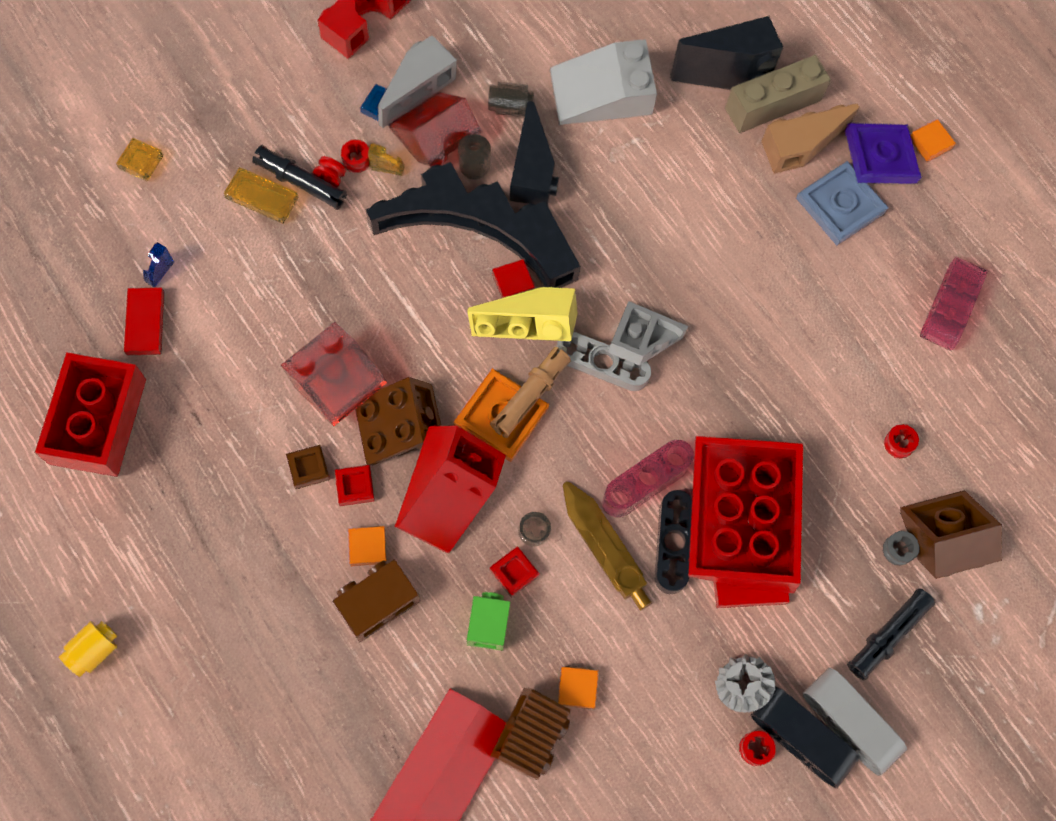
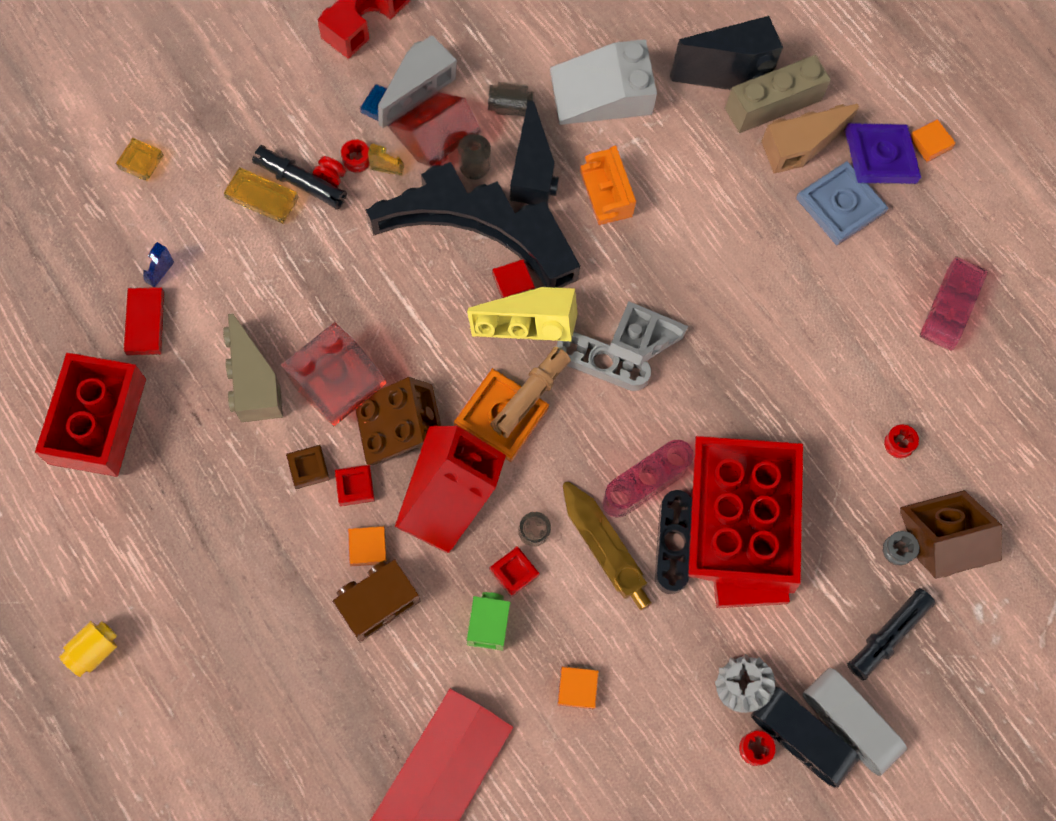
(255, 385): none -> dark tan slope
(531, 734): reddish brown brick -> none
(608, 186): none -> orange hinge

